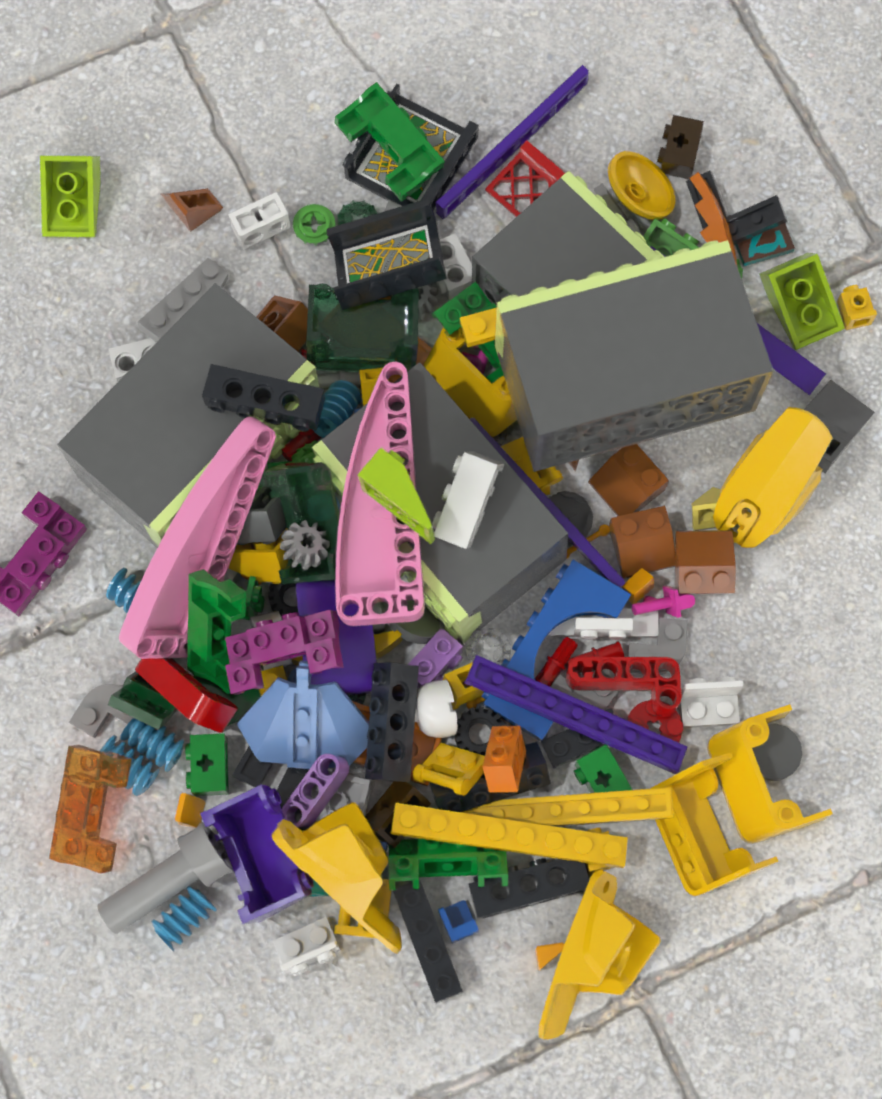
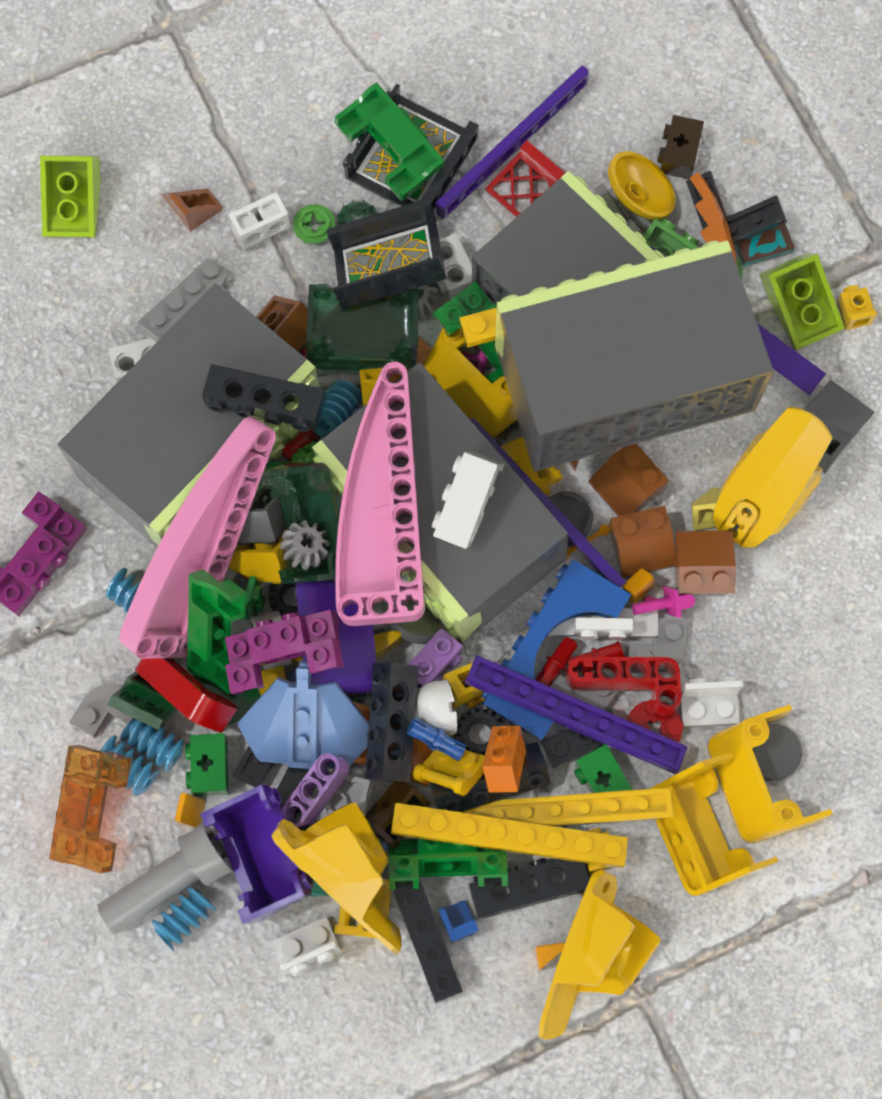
(389, 484): lime slope -> none
(436, 739): none -> blue pin

